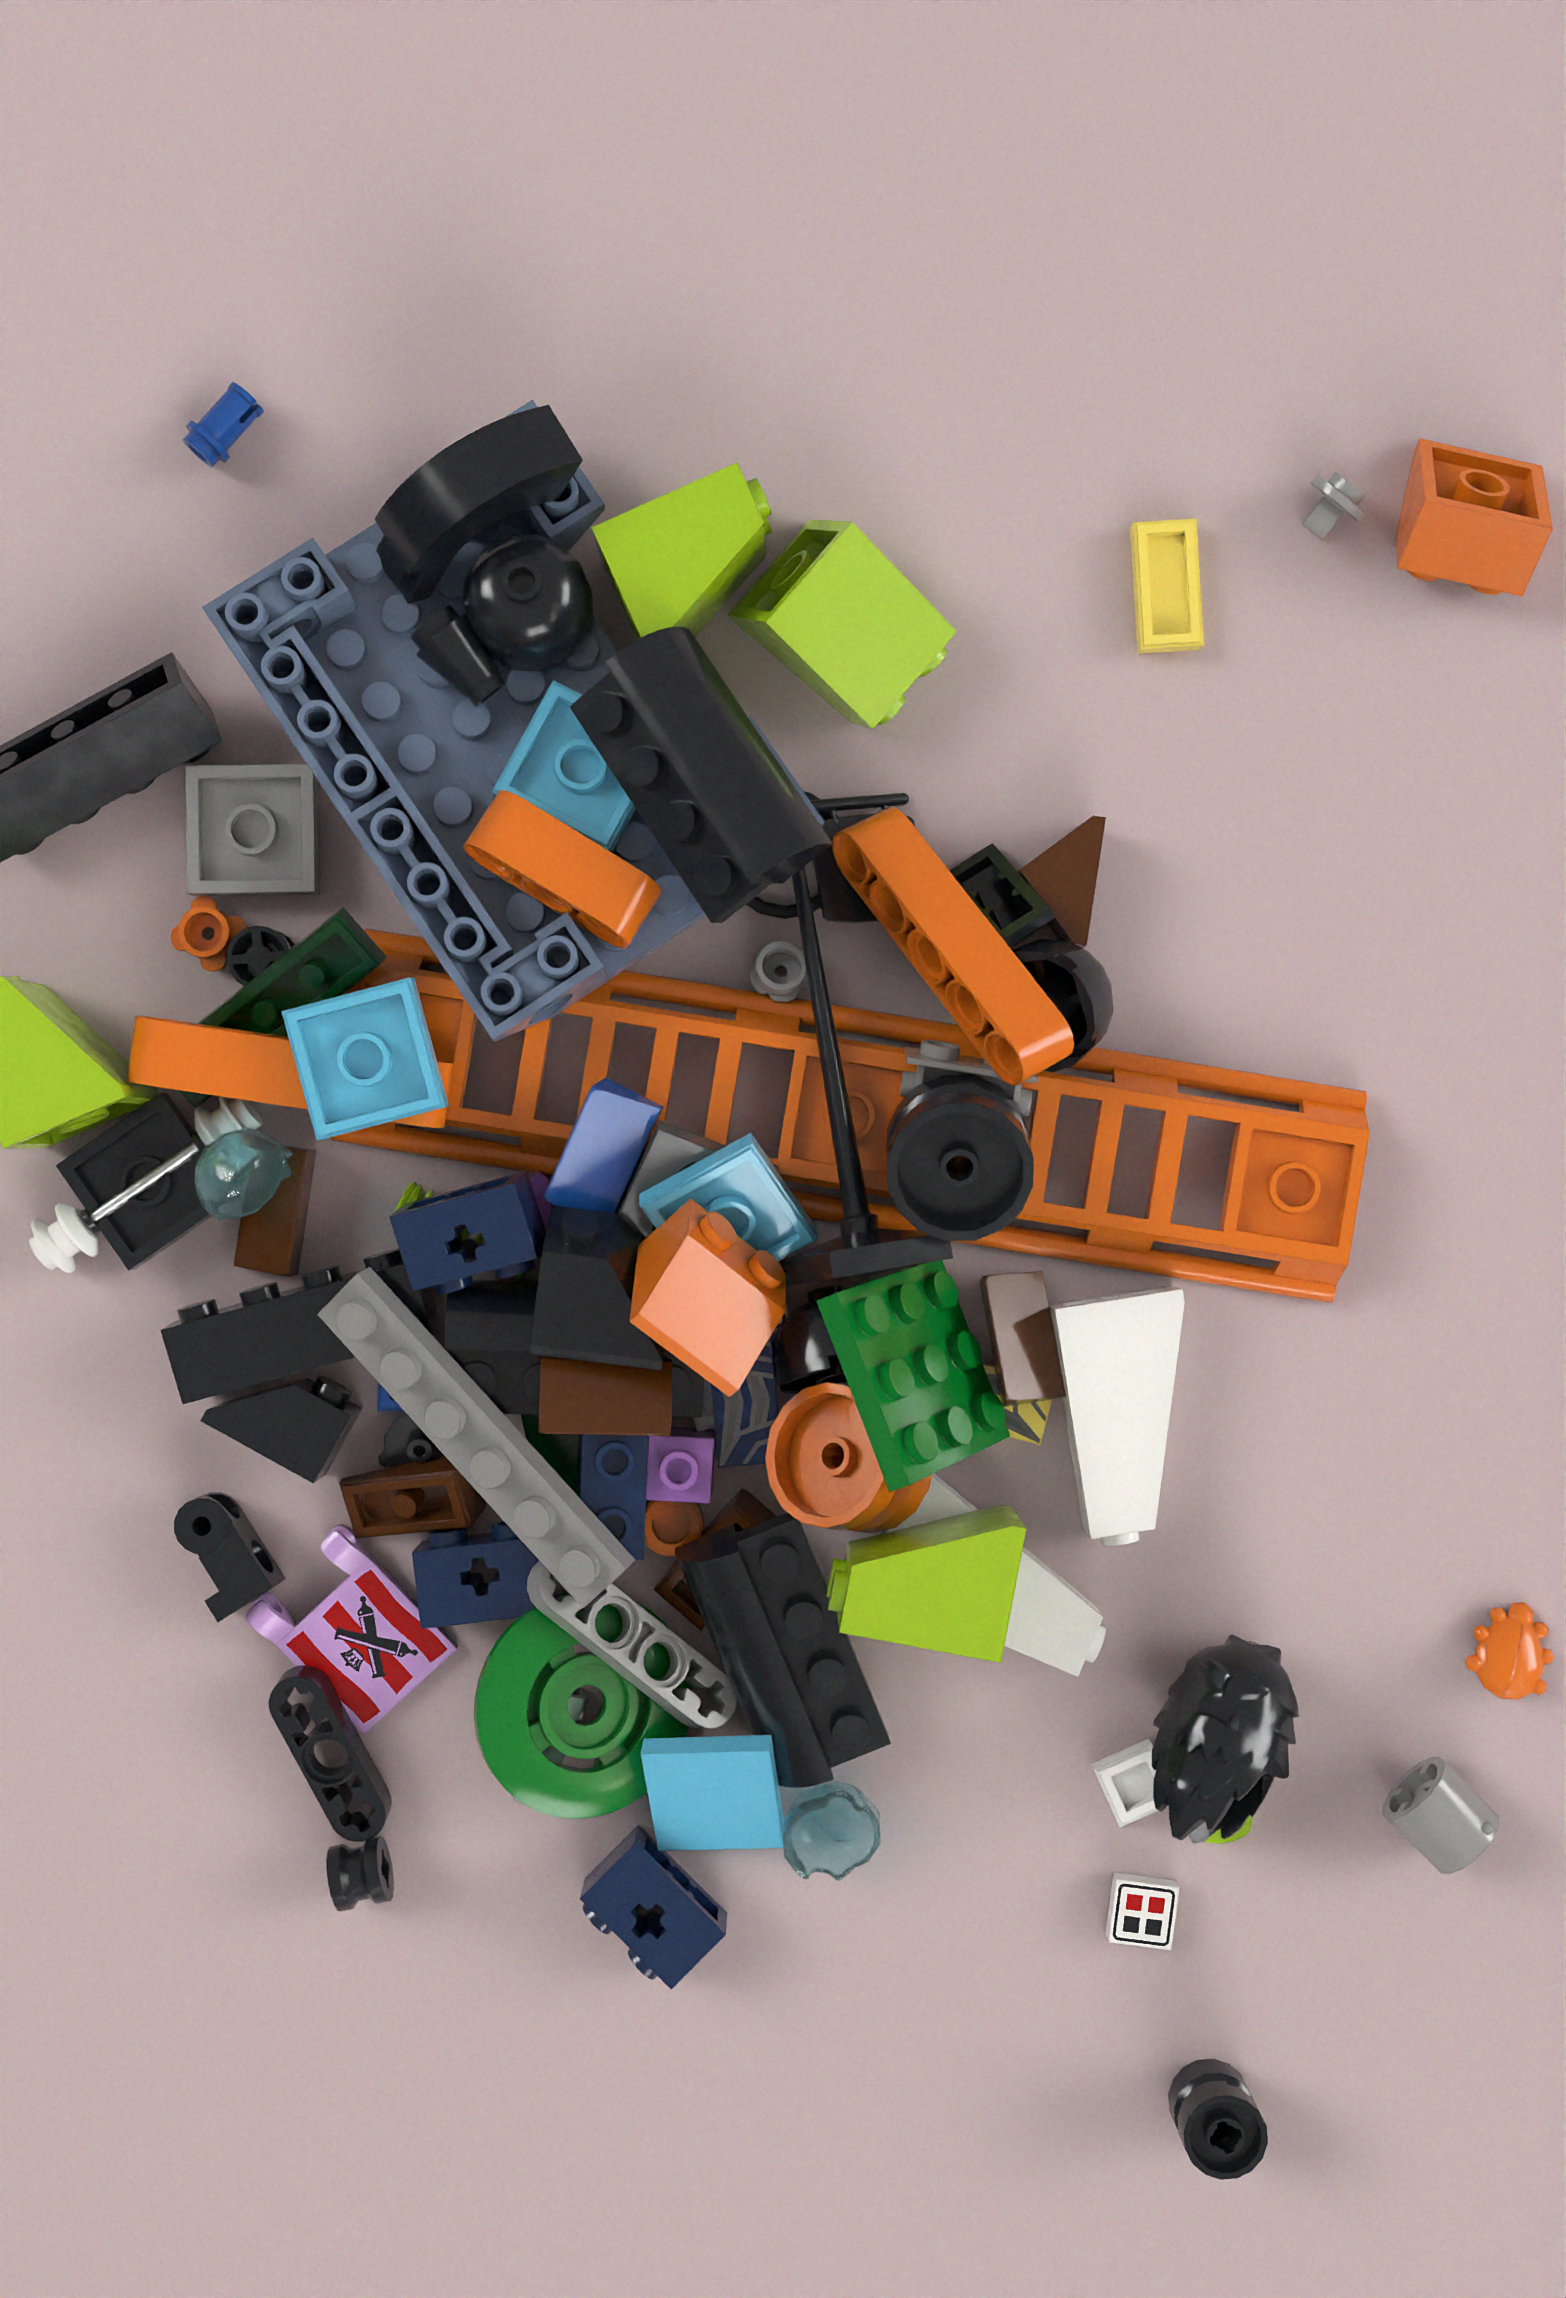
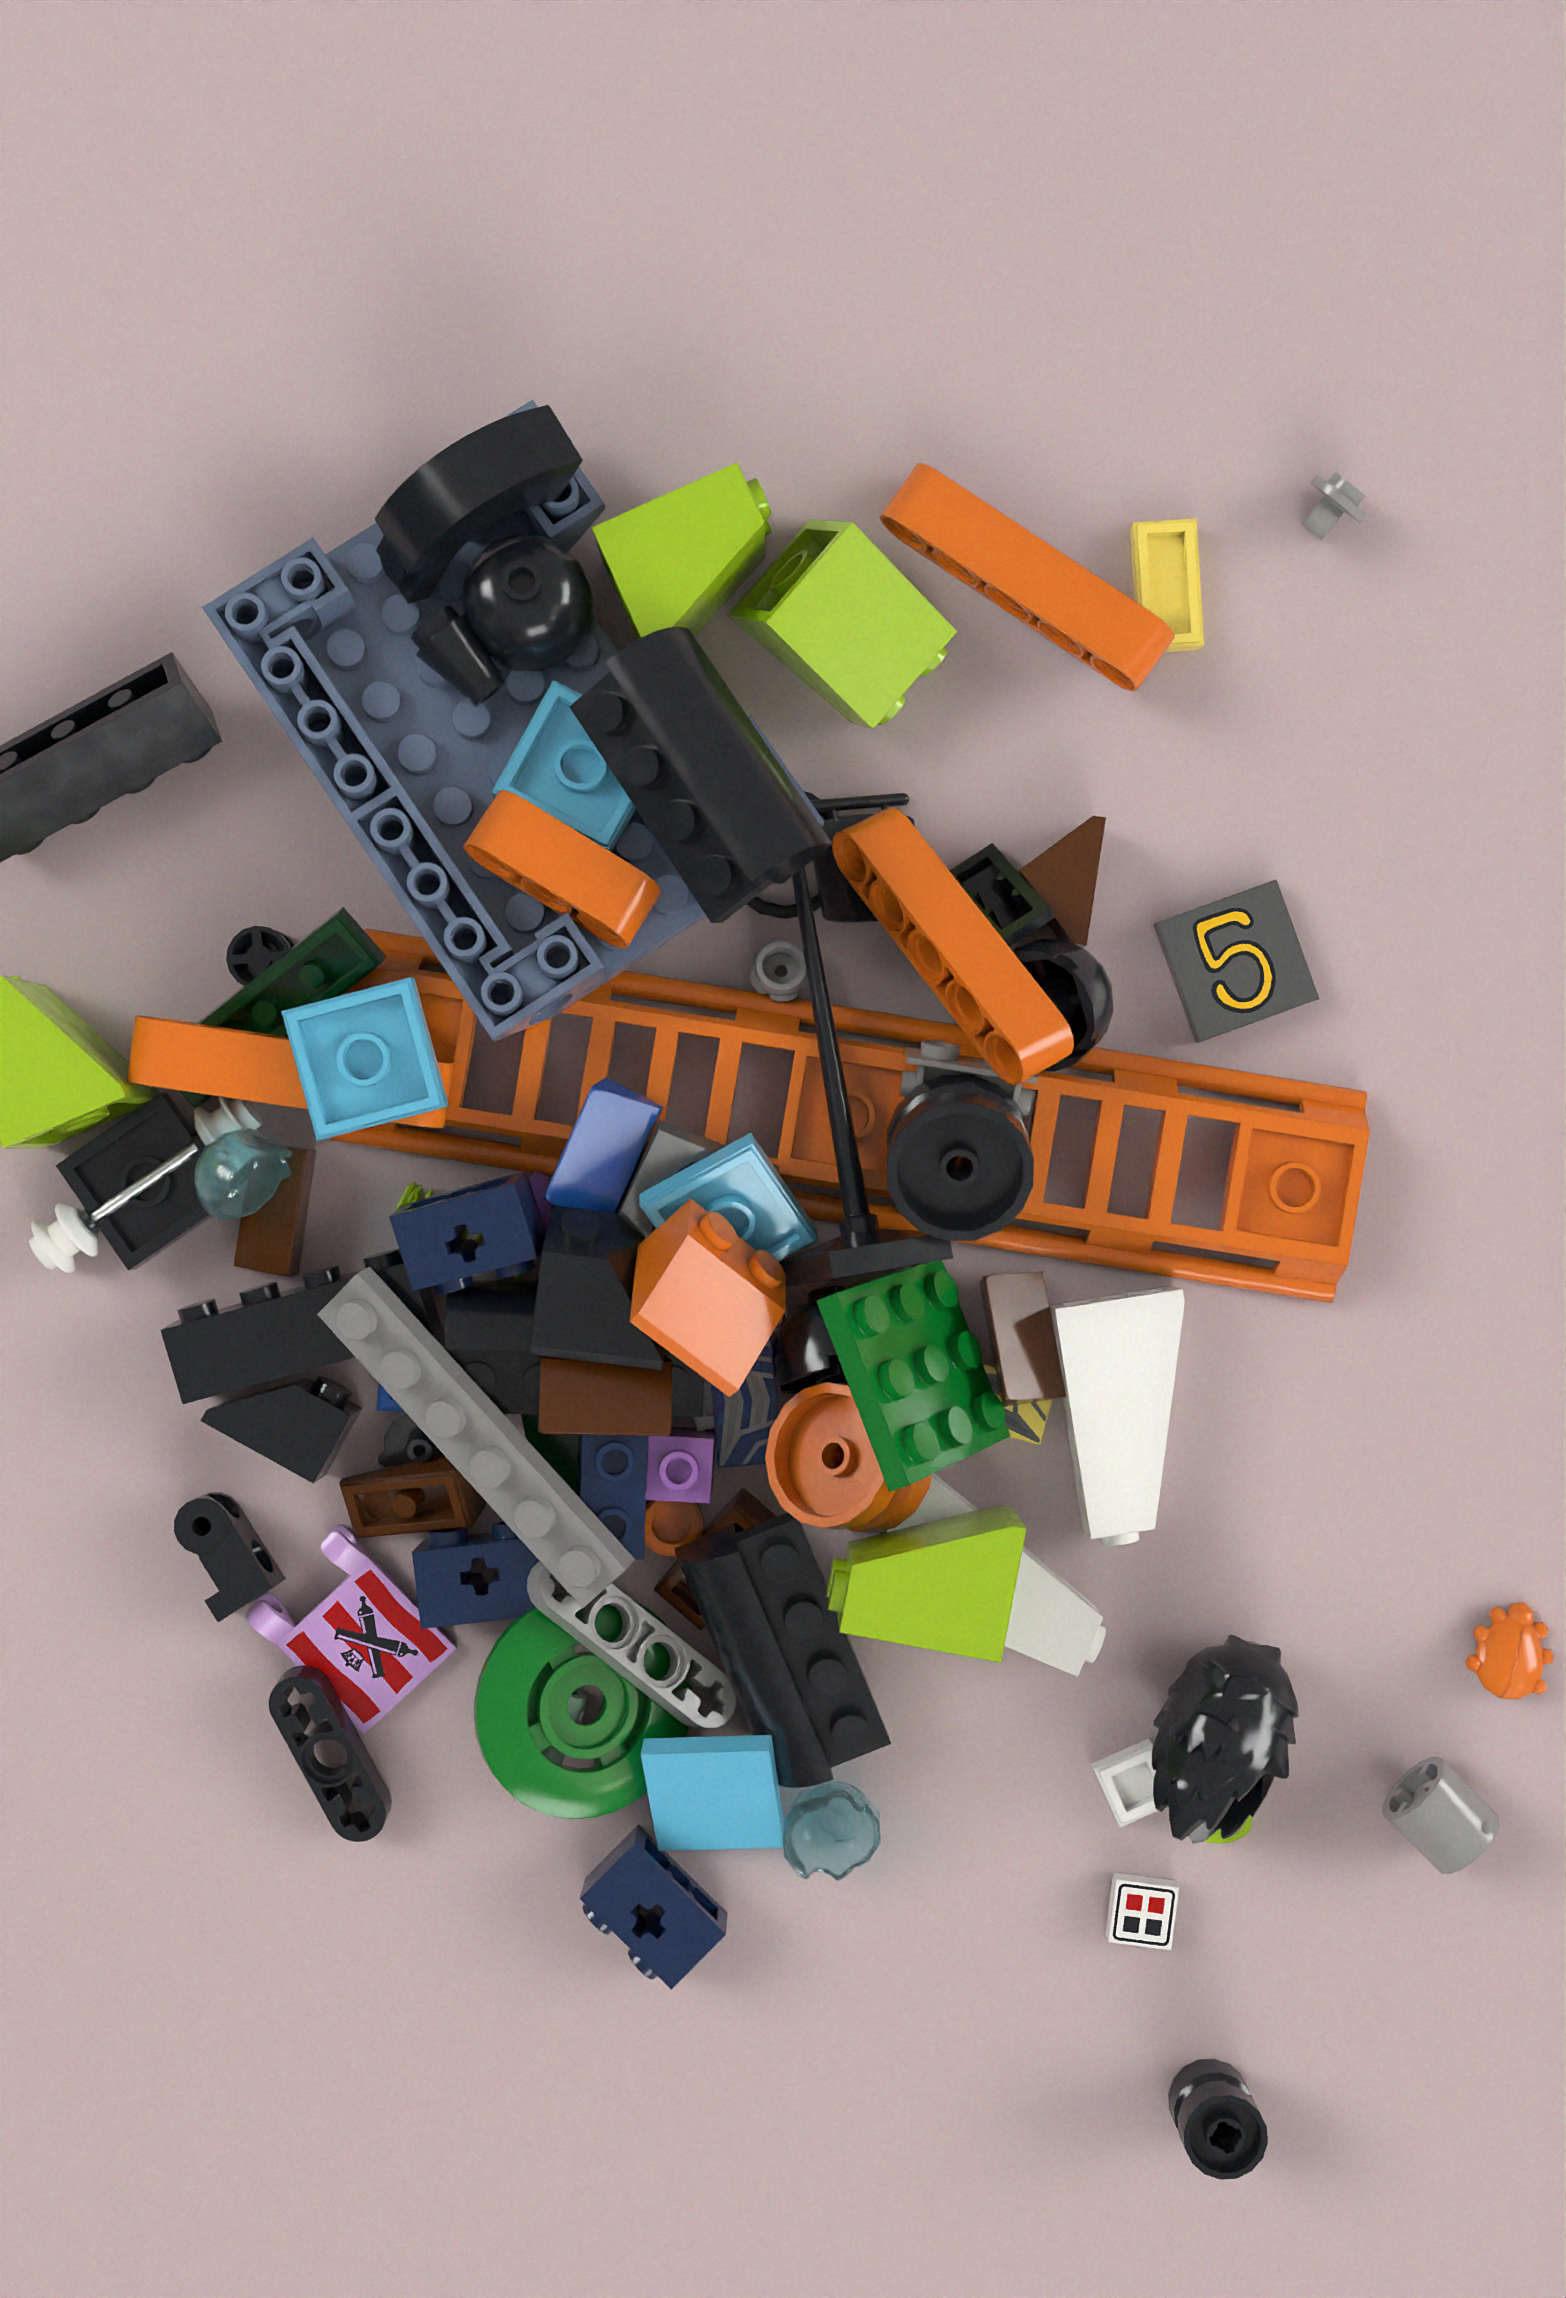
(190, 935): orange plate -> none
(222, 425): blue pin -> none
(252, 830): light grey plate -> none
(360, 1874): black wheel -> none
(1027, 577): none -> orange beam
(1236, 961): none -> dark grey tile
(1472, 519): orange slope -> none

